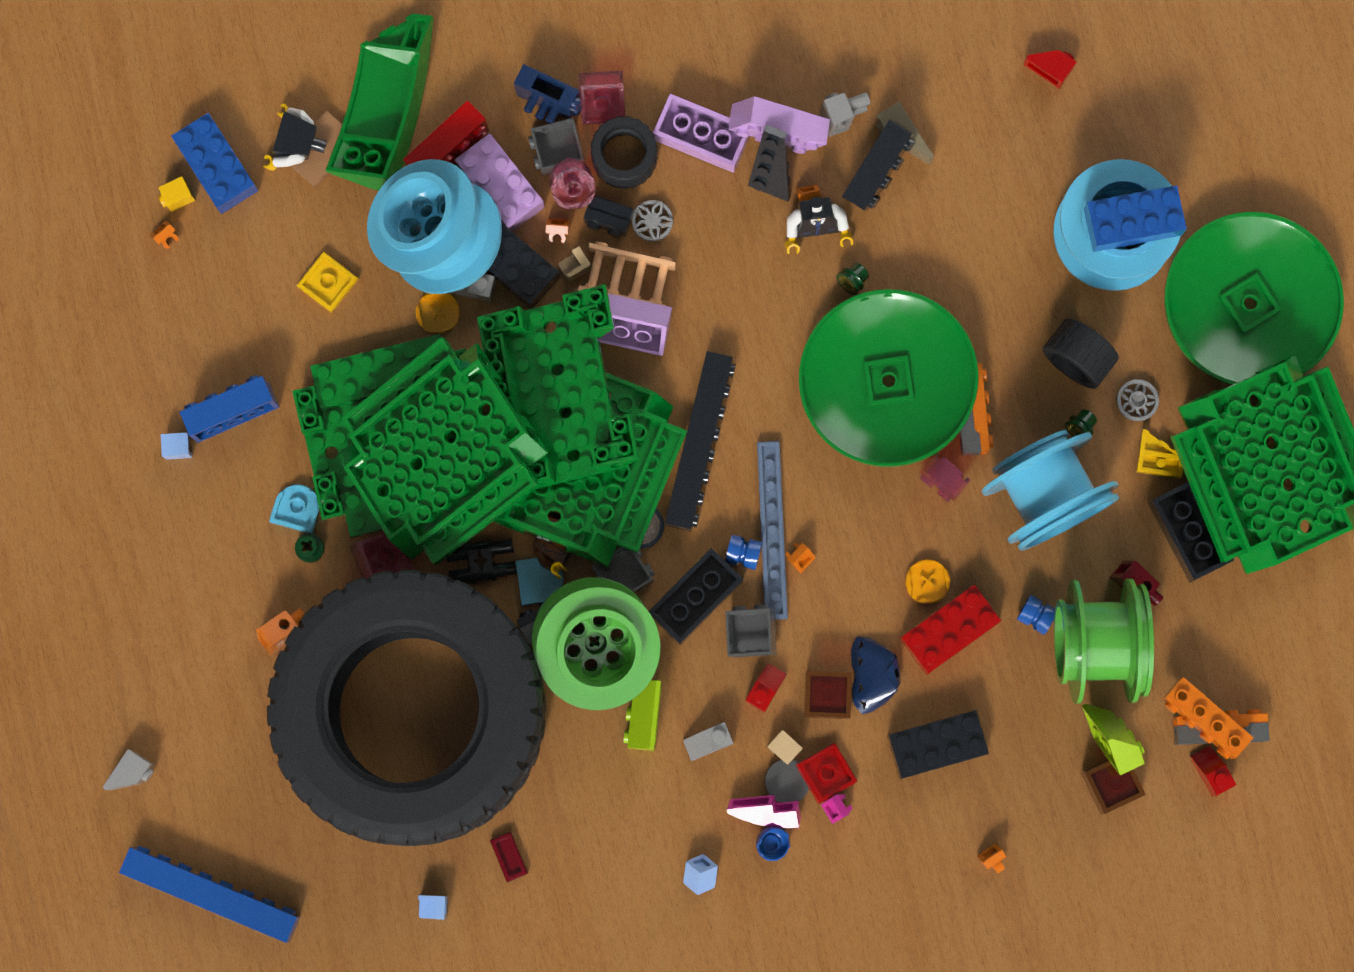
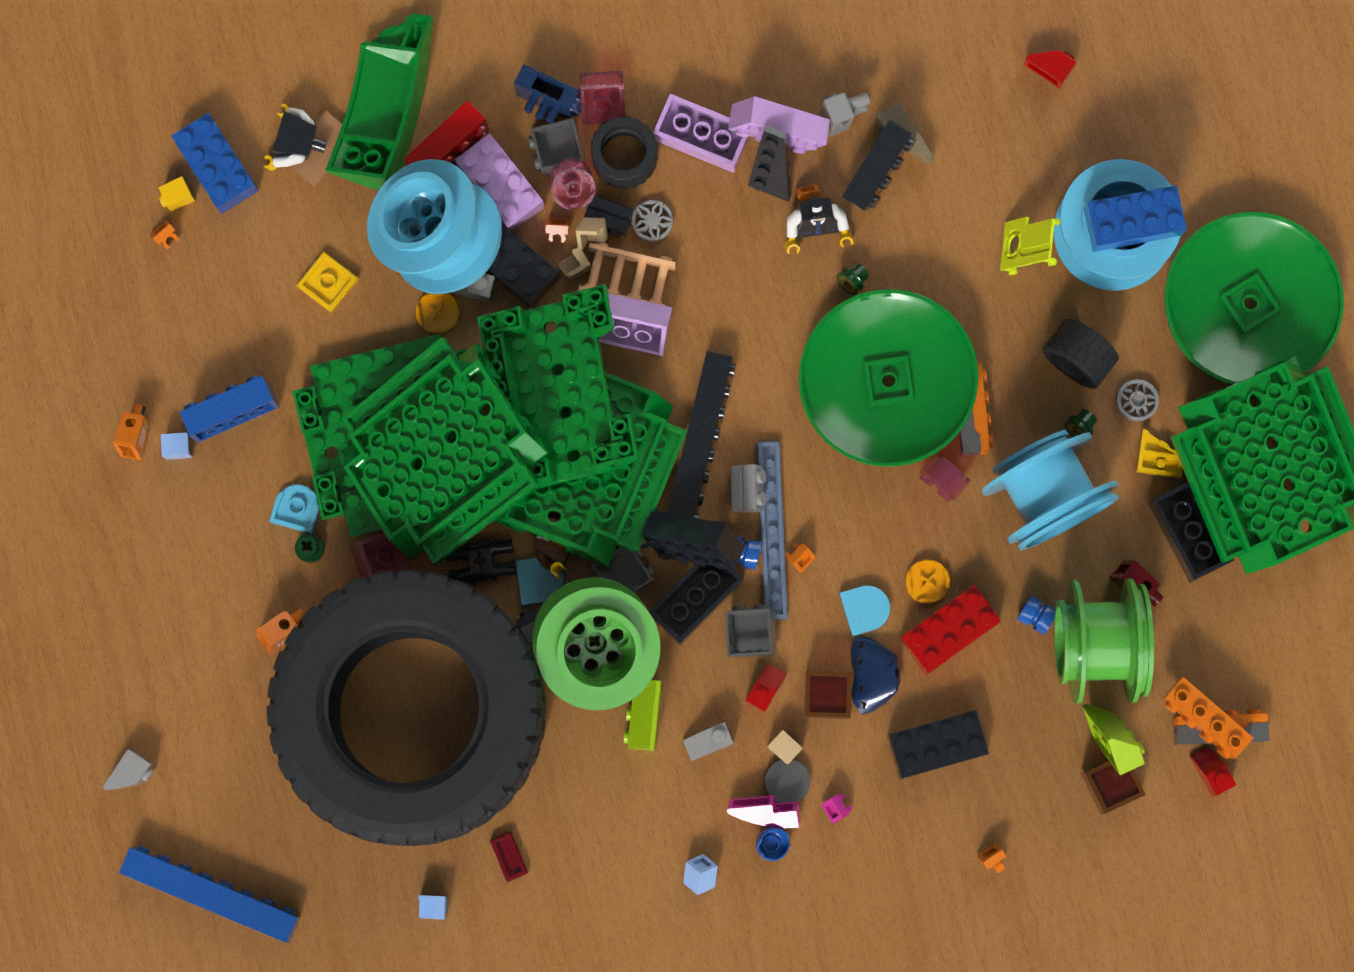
(132, 433): none -> orange torso
(591, 230): none -> tan panel
(693, 540): none -> black brick
(747, 488): none -> light grey brick
(826, 773): red tile -> none
(865, 608): none -> medium azure tile
(1033, 246): none -> neon yellow piece

